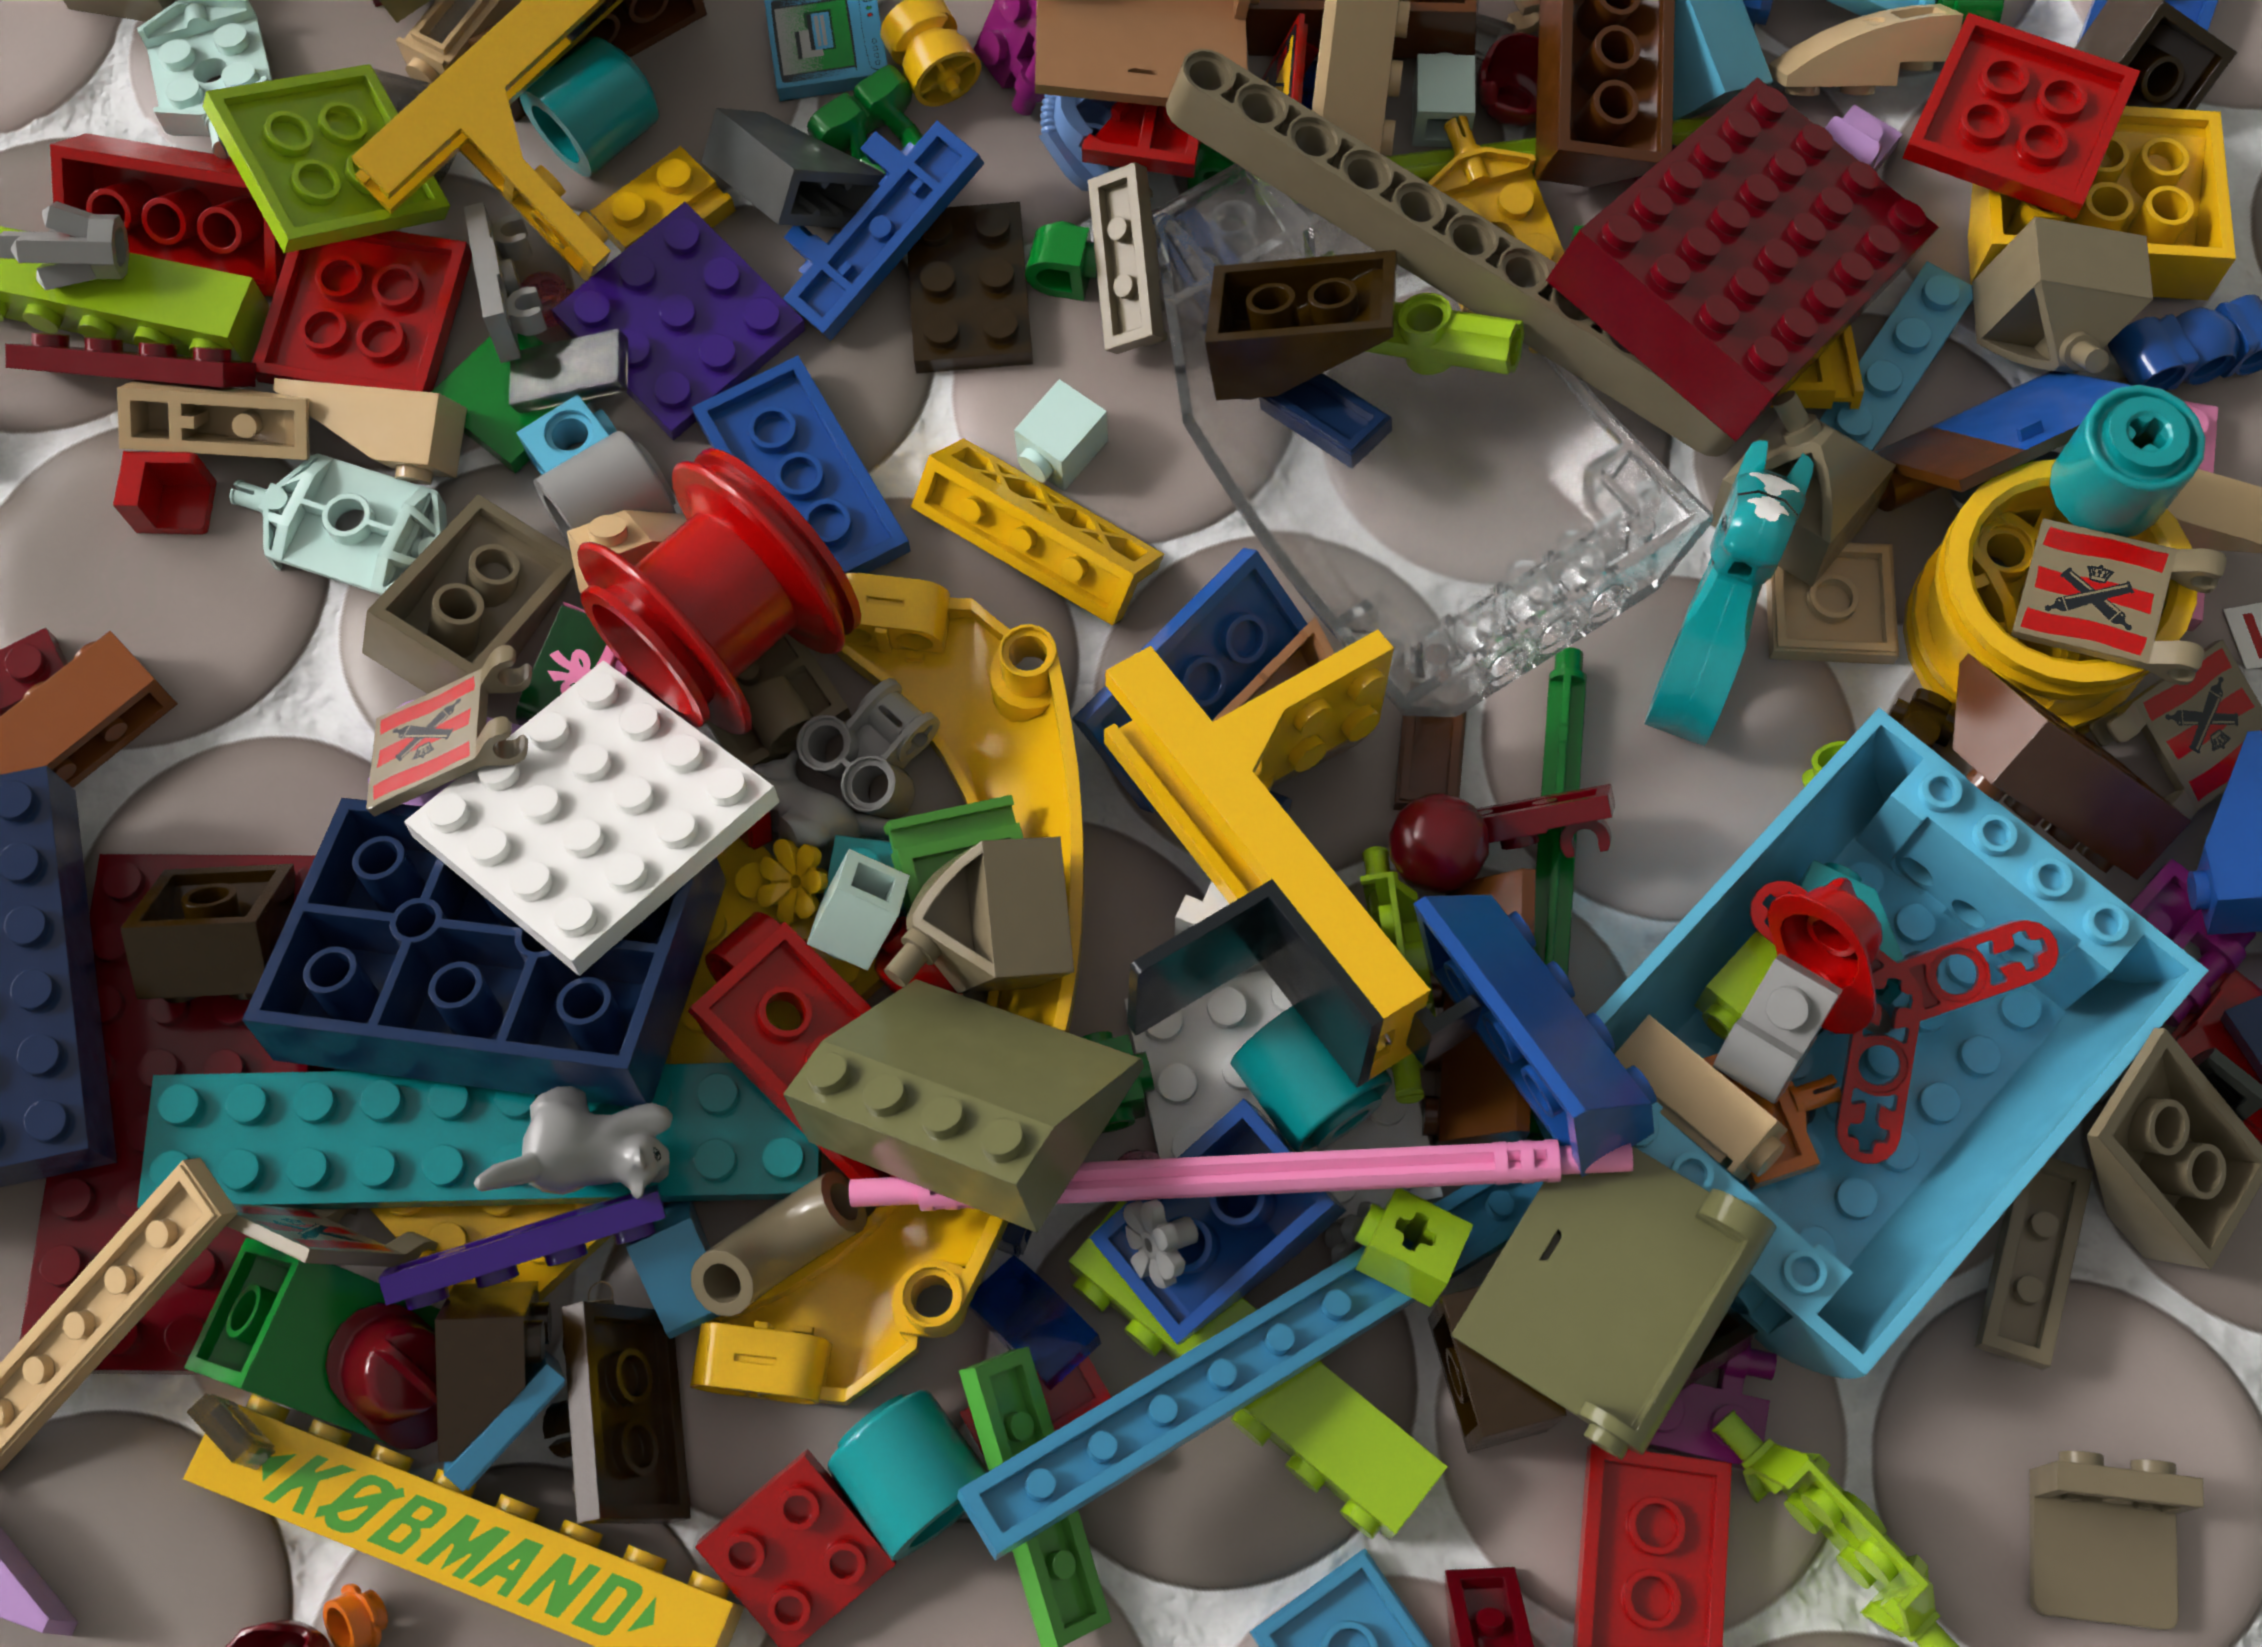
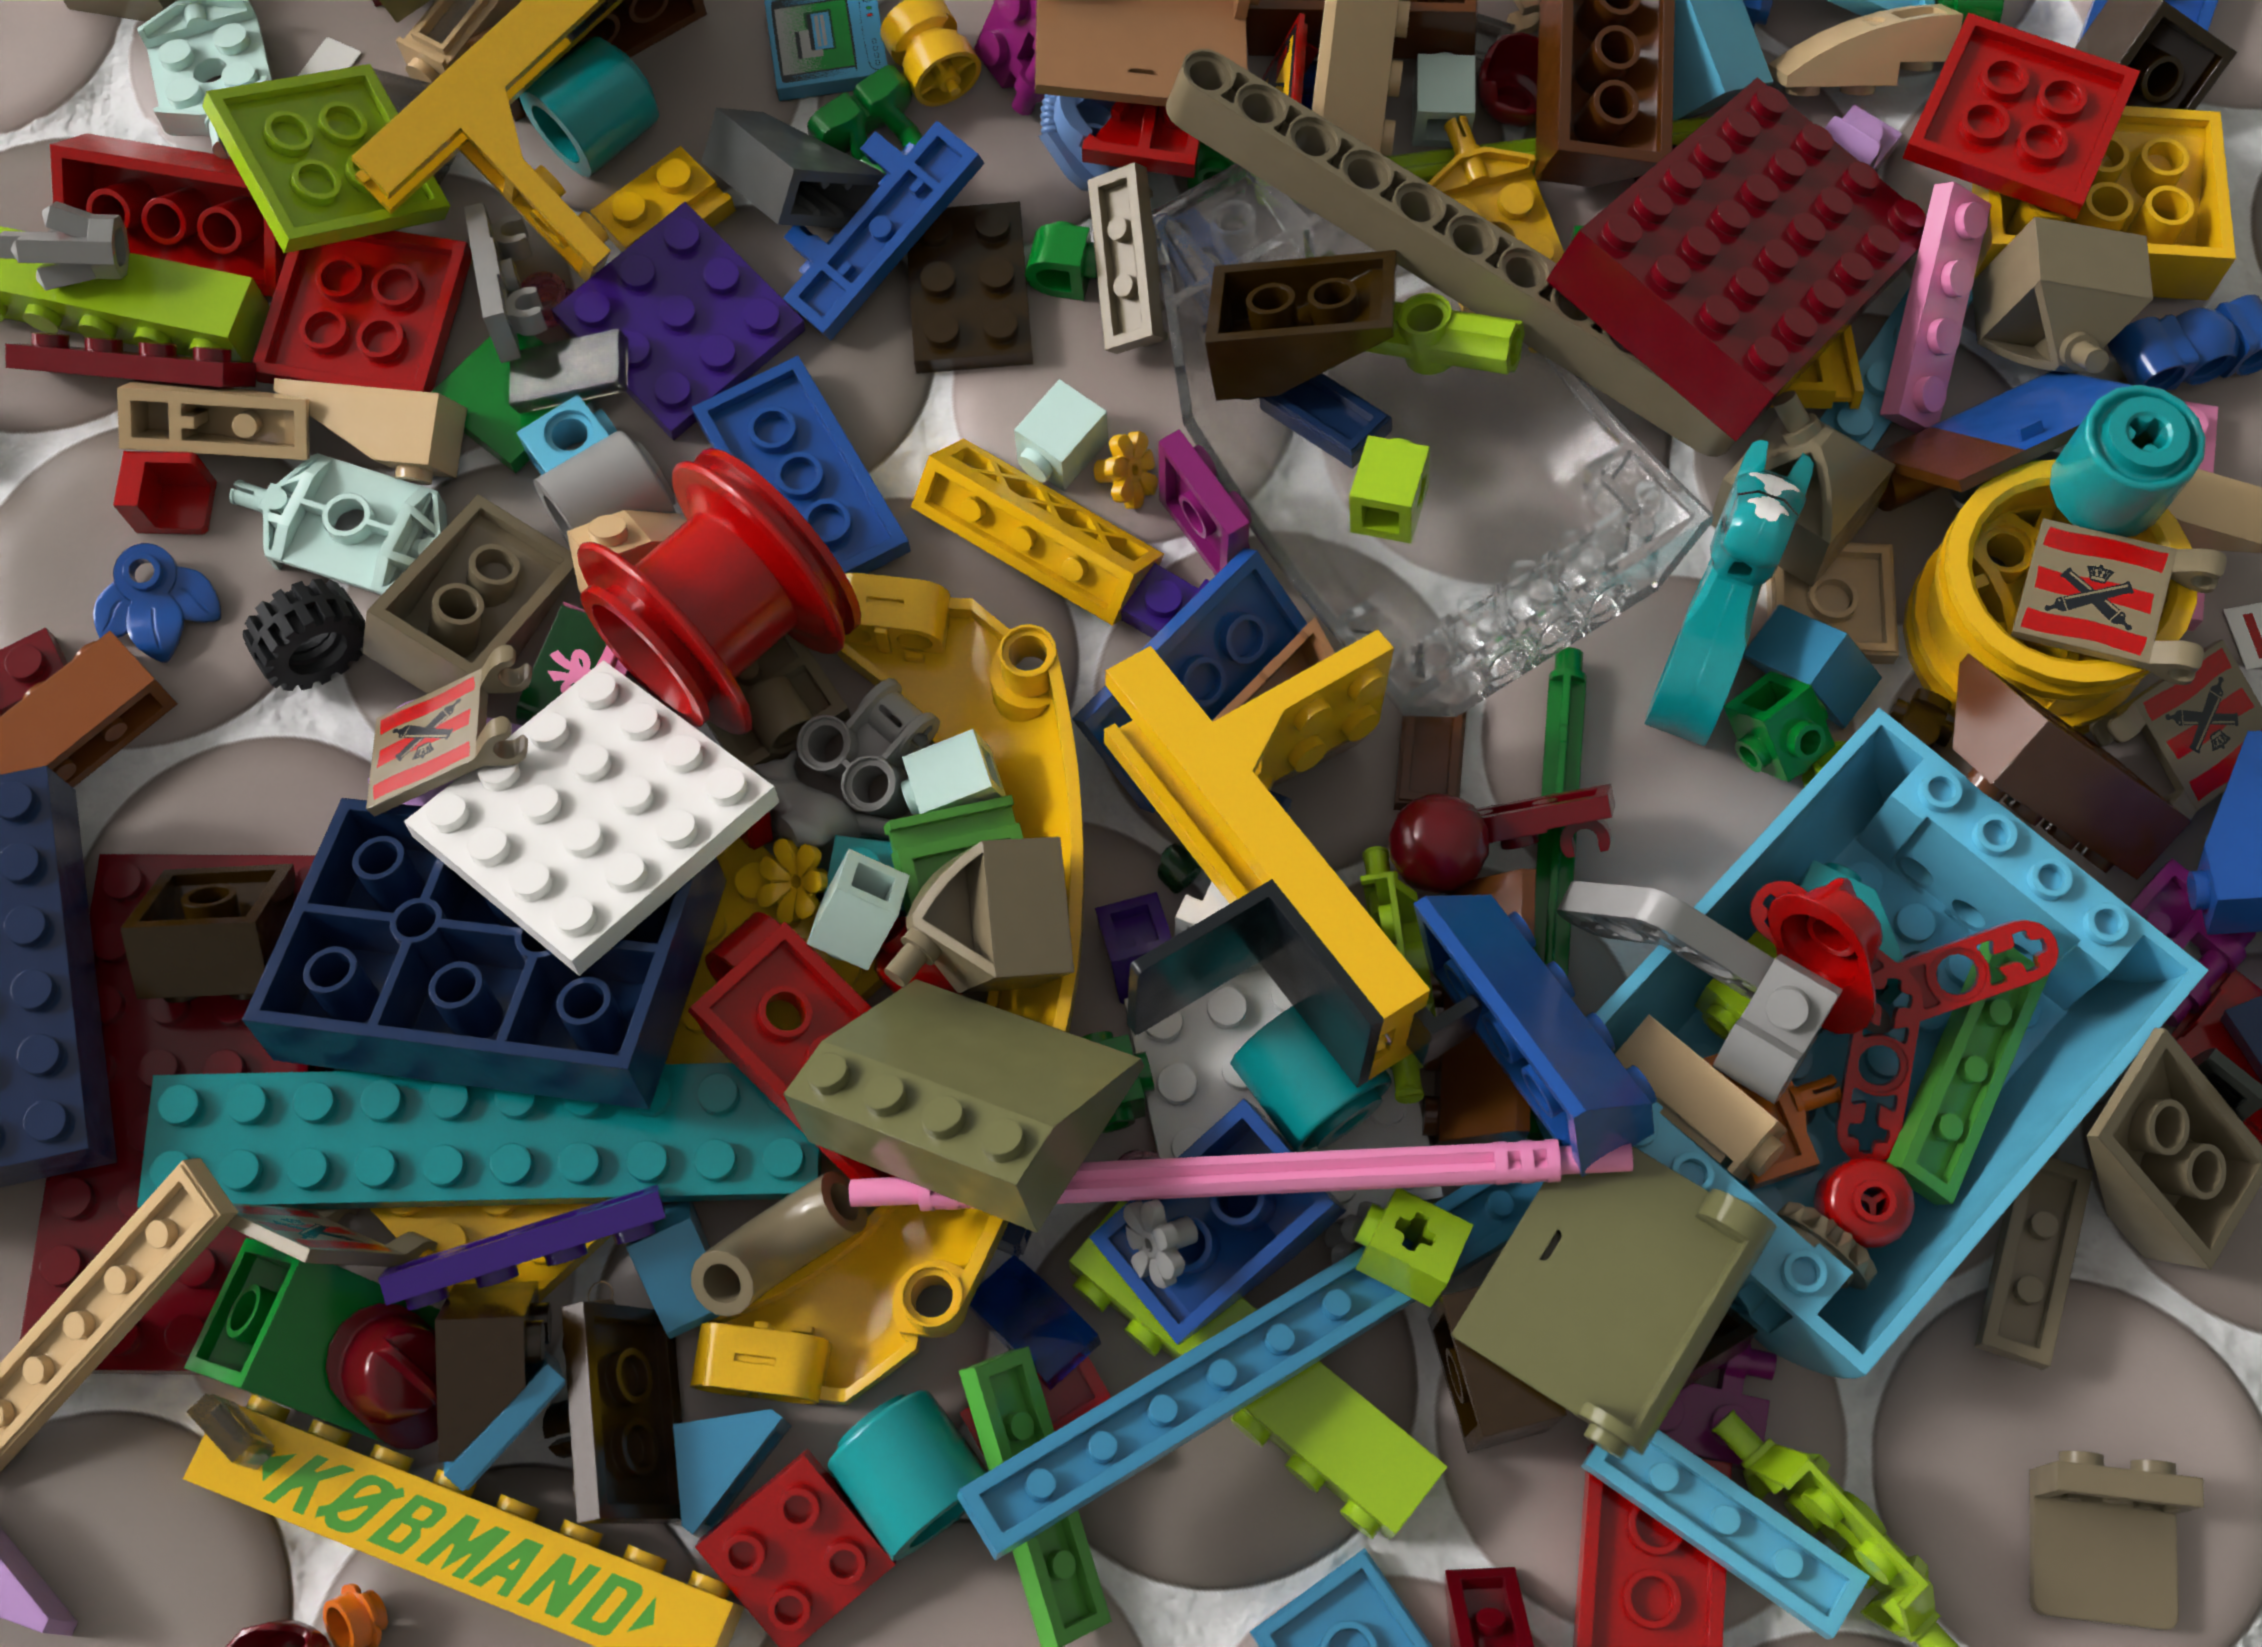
(157, 608): none -> blue plate
(305, 634): none -> black tyre
(331, 56): none -> white sticker
(577, 1149): light grey animal -> none
(719, 1460): none -> dark azure slope
(951, 774): none -> light aqua brick
(1128, 469): none -> yellow plant
(1130, 931): none -> dark purple bracket
(1157, 600): none -> dark purple bracket
(1177, 868): none -> clear green hand
(1199, 504): none -> magenta plate
(1389, 489): none -> lime brick
(1664, 920): none -> light grey beam
(1735, 1530): none -> medium azure plate
(1779, 726): none -> green brick
(1817, 656): none -> dark azure slope
(1819, 1229): none -> dark tan gear
(1887, 1208): none -> red head
(1935, 307): none -> bright pink plate
(1963, 1084): none -> bright green plate

